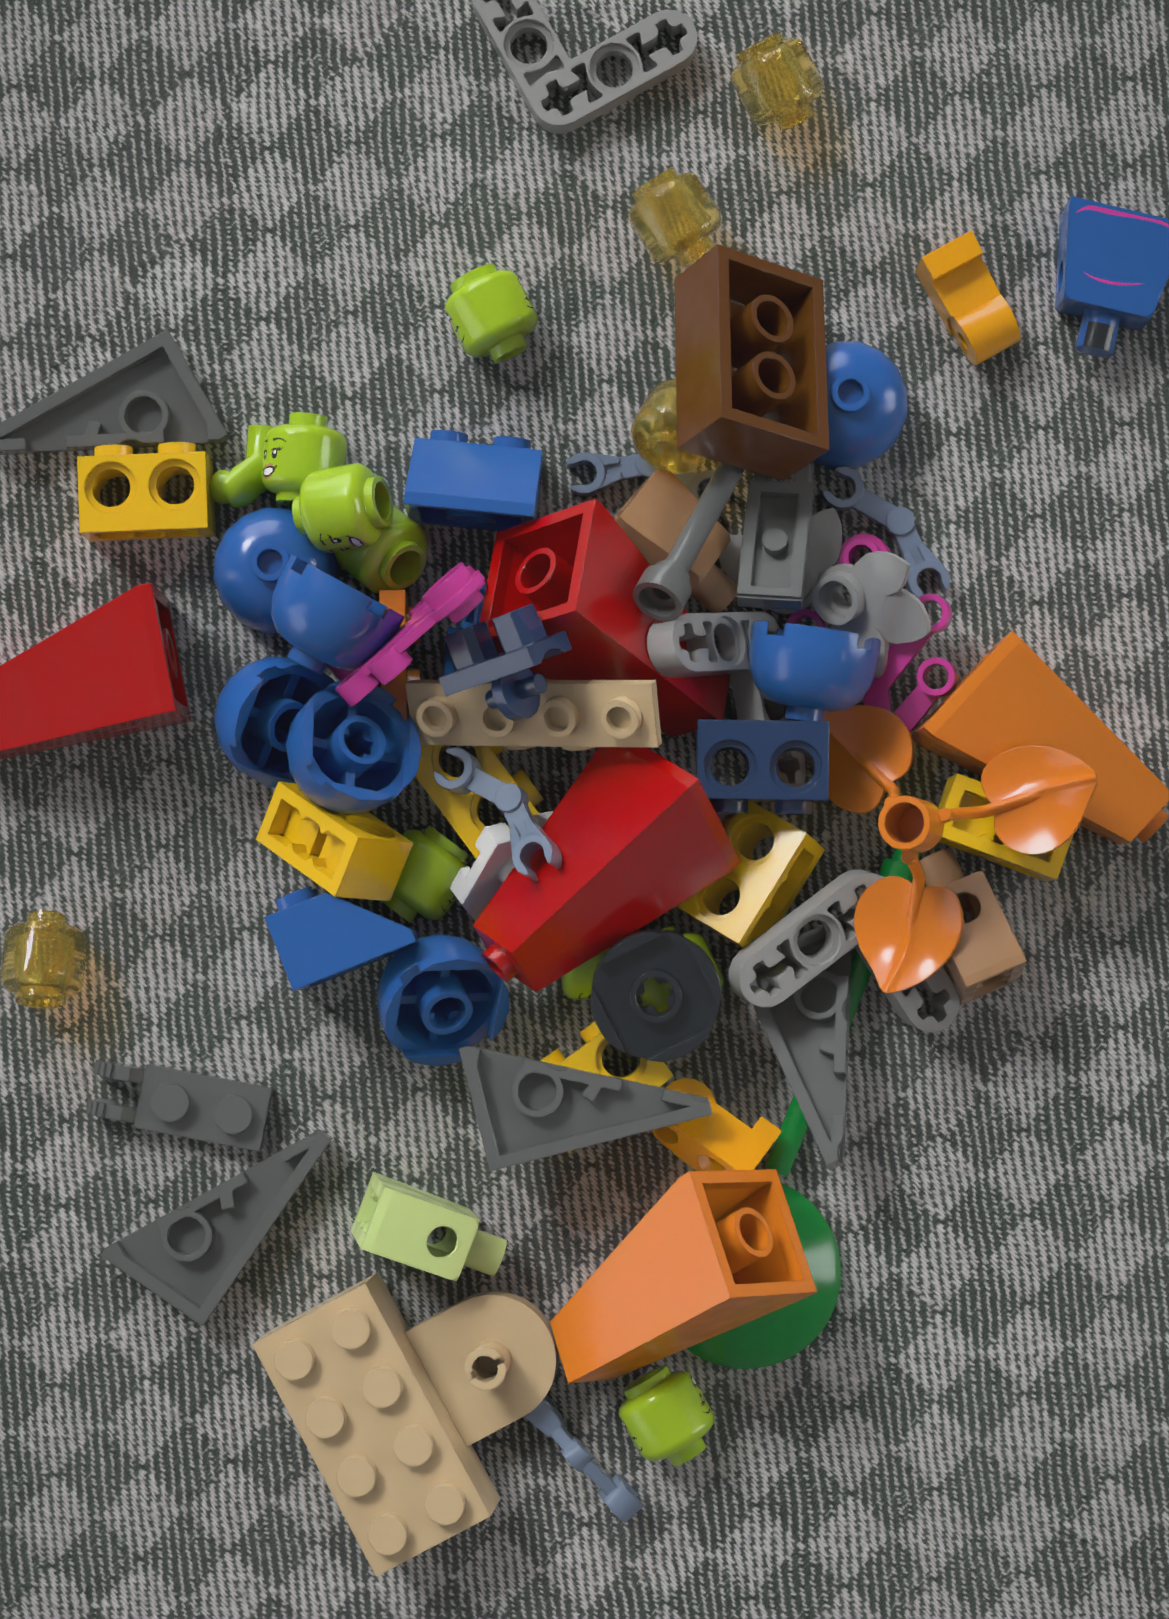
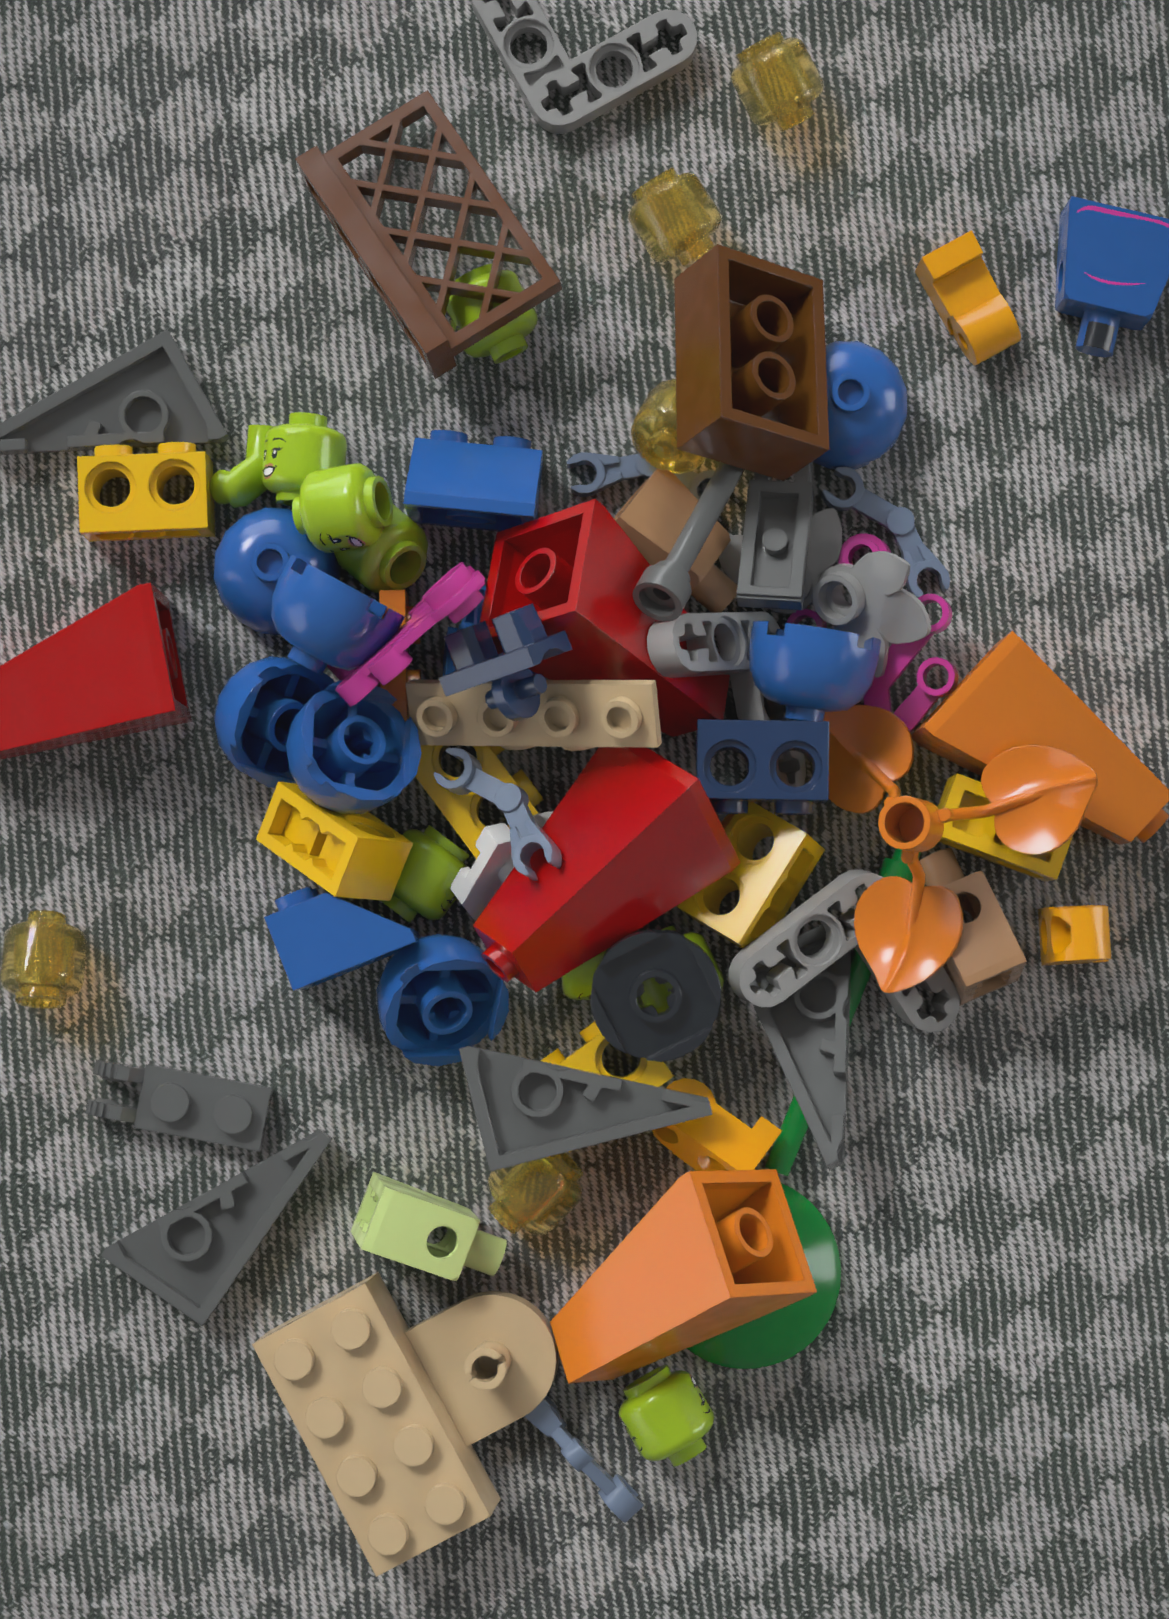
(383, 262): none -> reddish brown fence
(535, 1193): none -> clear yellow head
(1074, 934): none -> light orange leg

